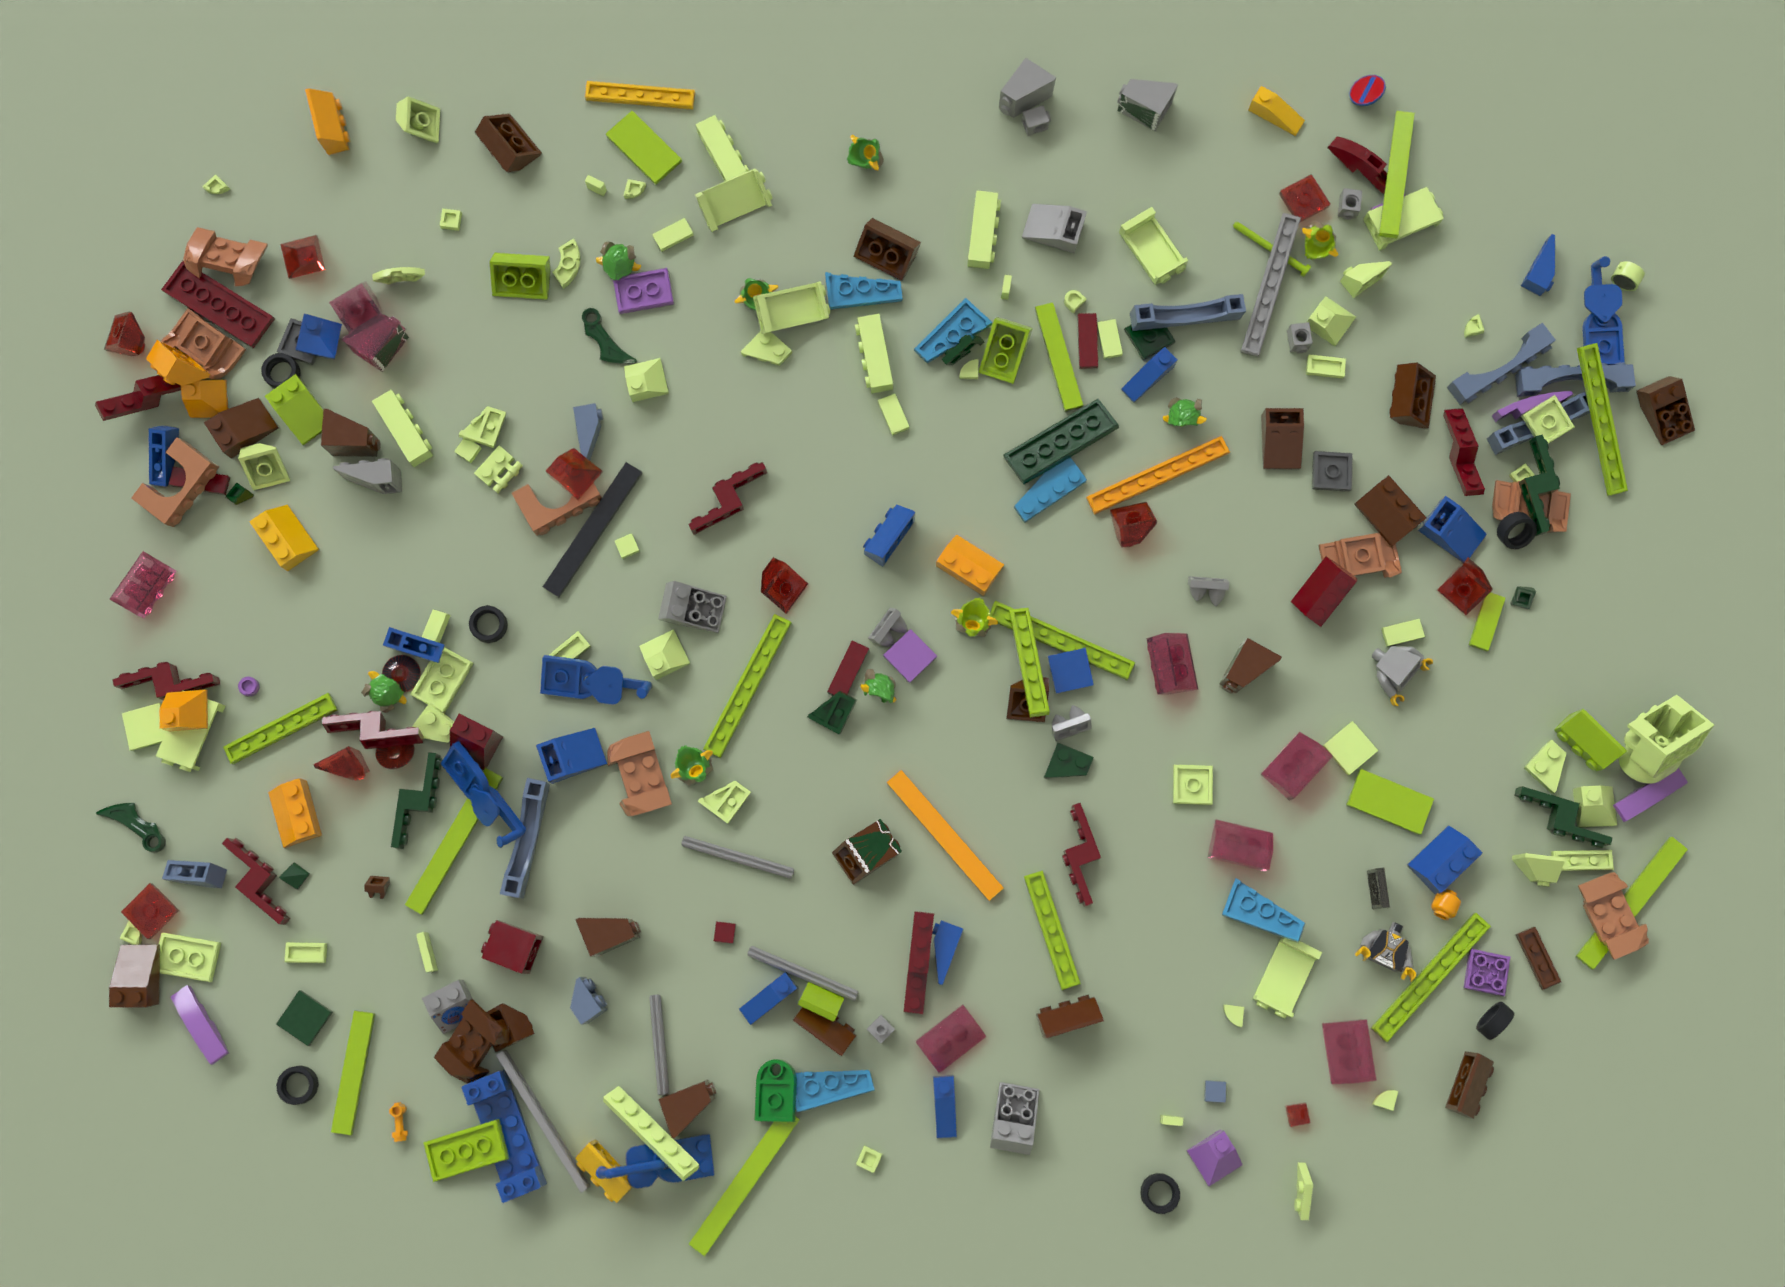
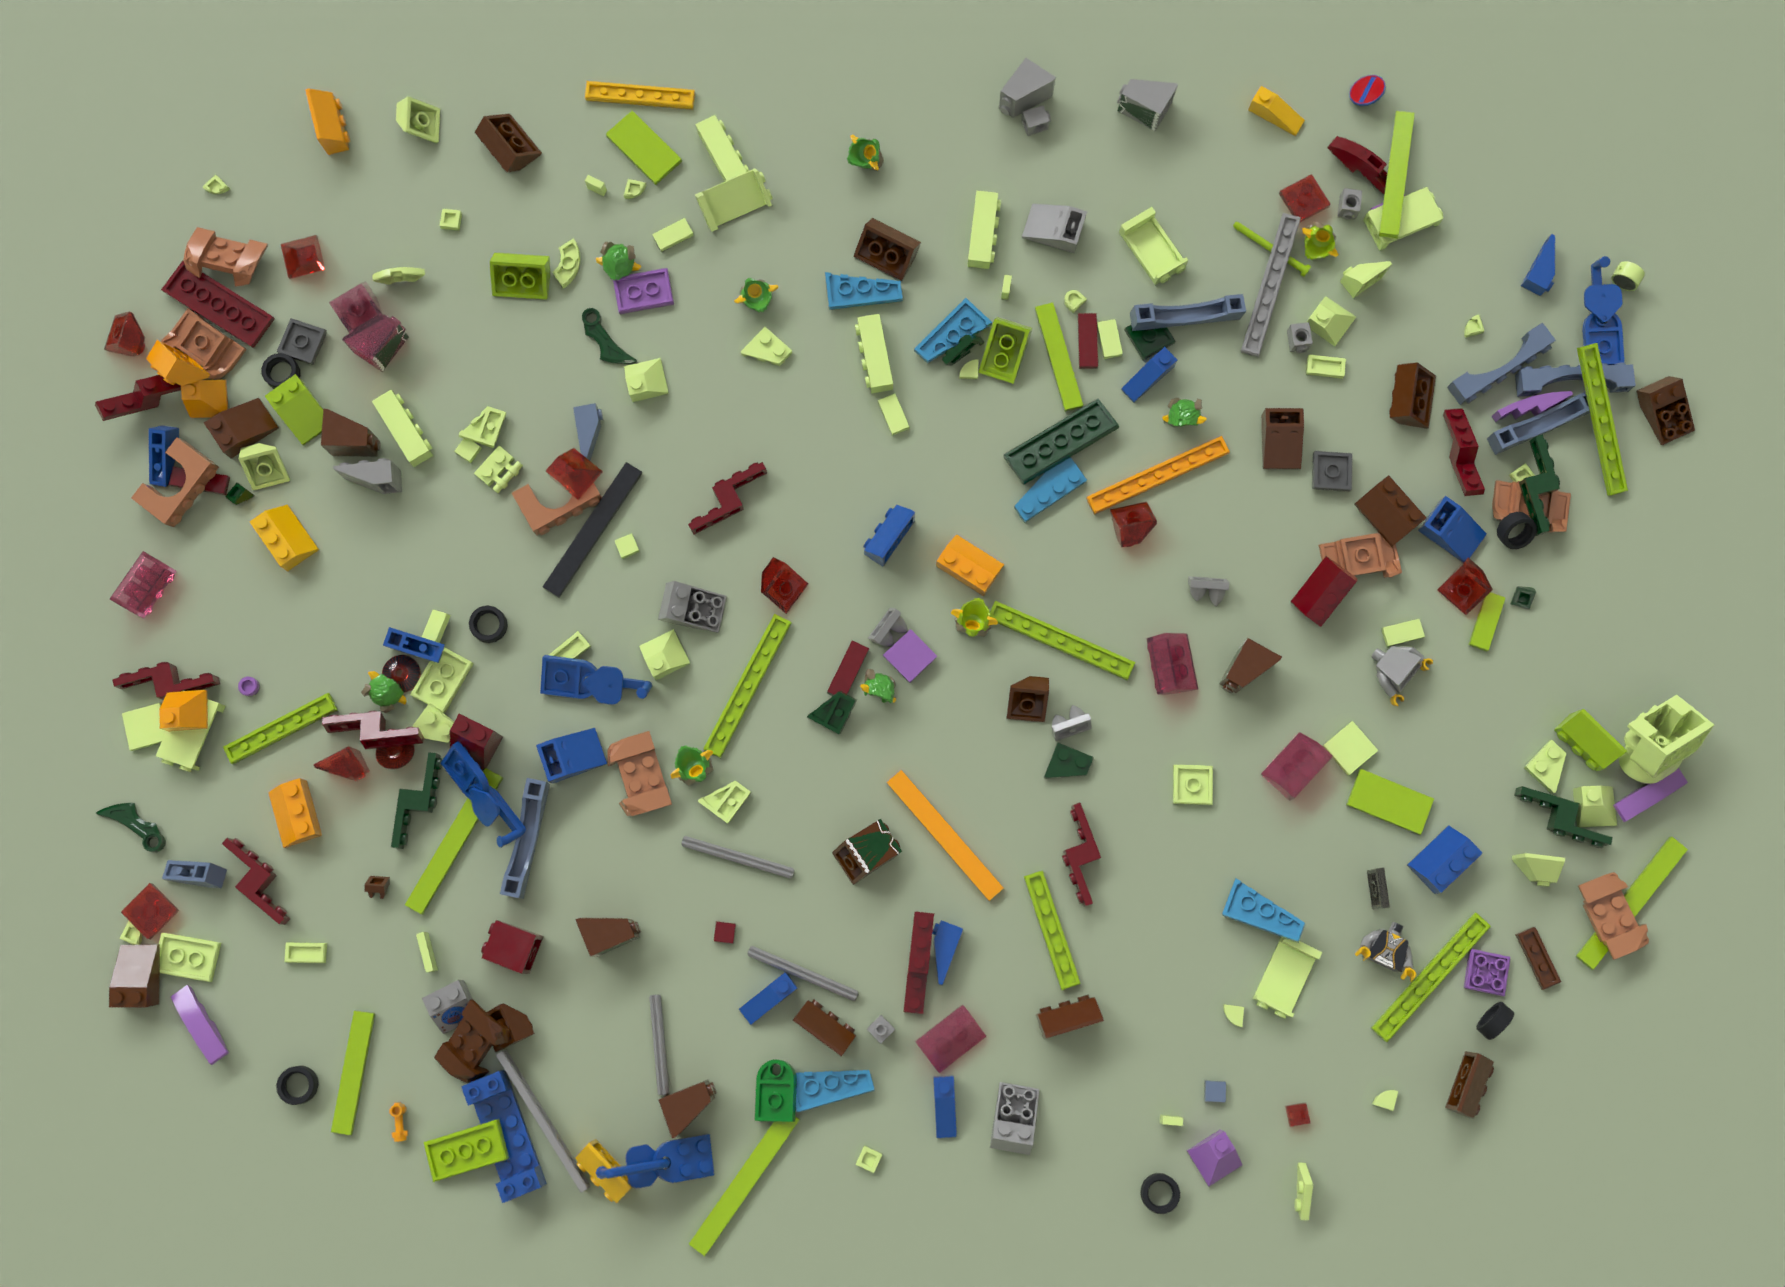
(294, 876): dark green slope -> none
(304, 1018): dark green tile -> none
(318, 336): blue plate -> none
(586, 1002): sand blue slope -> none
(651, 1133): yellowish green plate -> none
(791, 307): yellowish green panel -> none
(821, 1001): lime tile -> none
(1029, 662): lime tile -> none
(1070, 670): blue tile -> none
(1241, 845): clear pink slope -> none
(1349, 1051): clear pink slope -> none
(1446, 904): light orange head -> none
(1548, 419): yellowish green tile -> none
(1586, 860): yellowish green tile -> none

